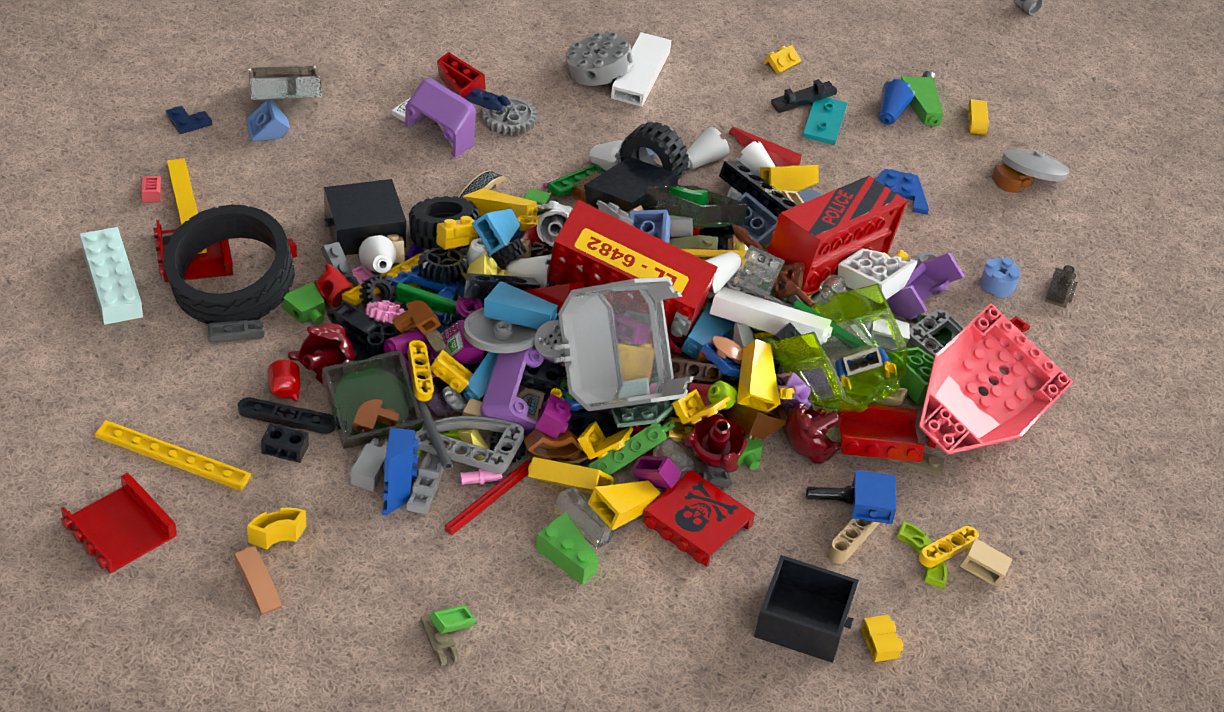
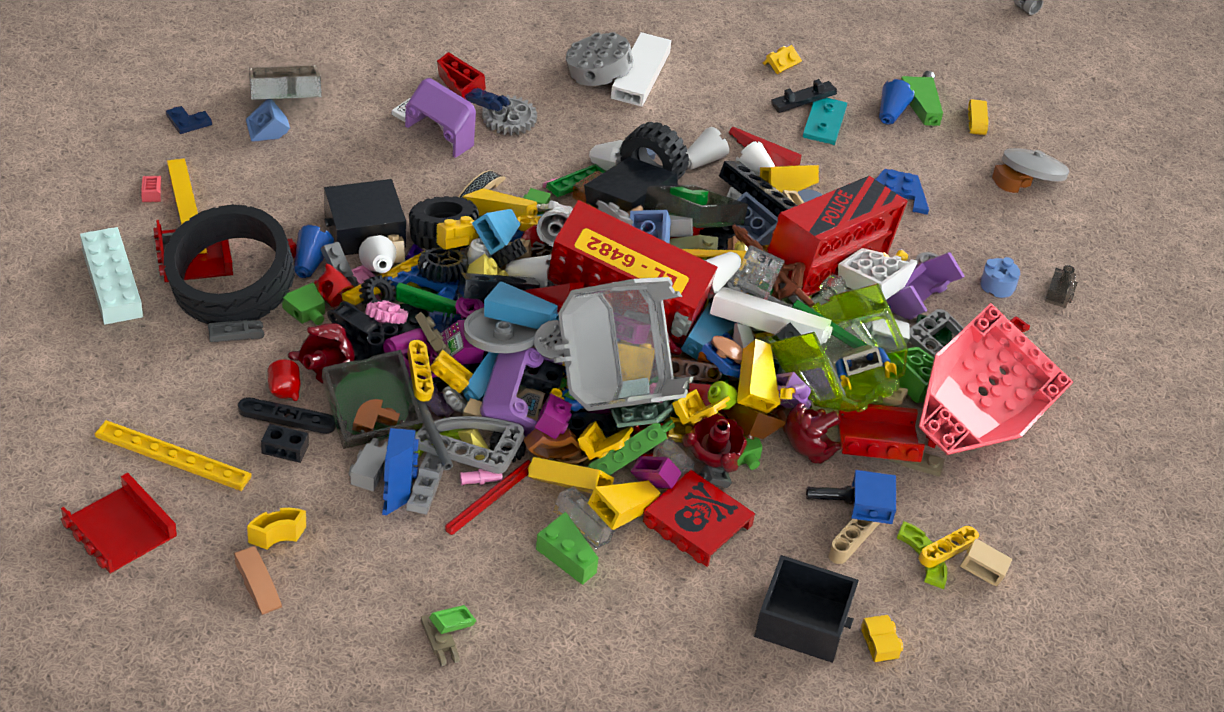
(308, 249): none -> blue cone
(417, 315): dark orange brick -> none

